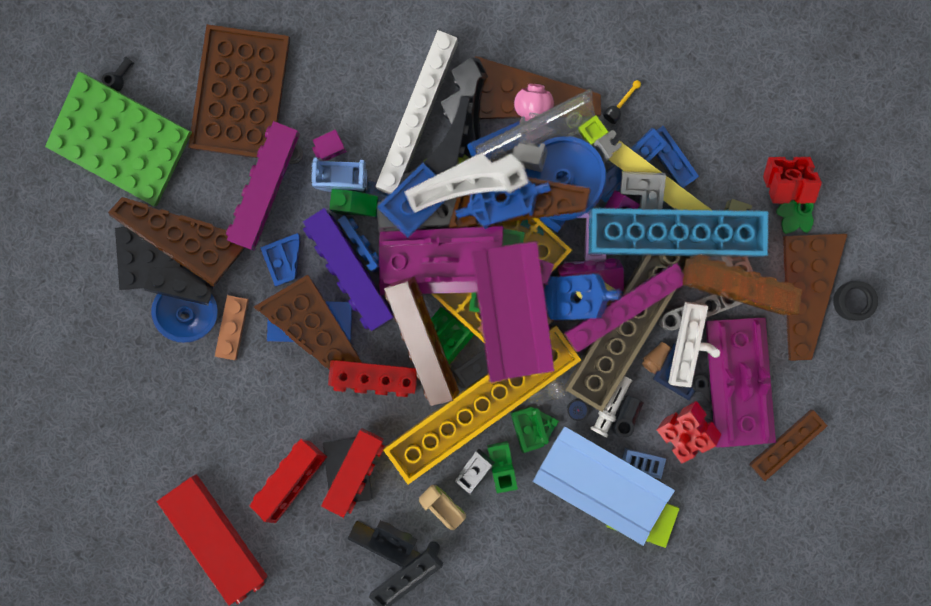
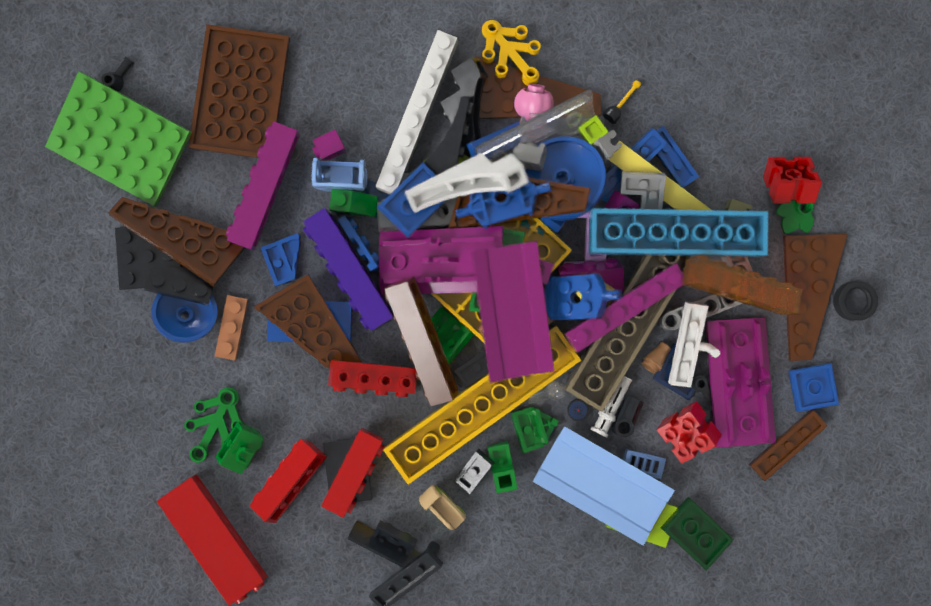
(215, 420): none -> green plant
(239, 448): none -> green brick
(509, 48): none -> yellow plant
(697, 533): none -> dark green tile
(813, 387): none -> blue plate

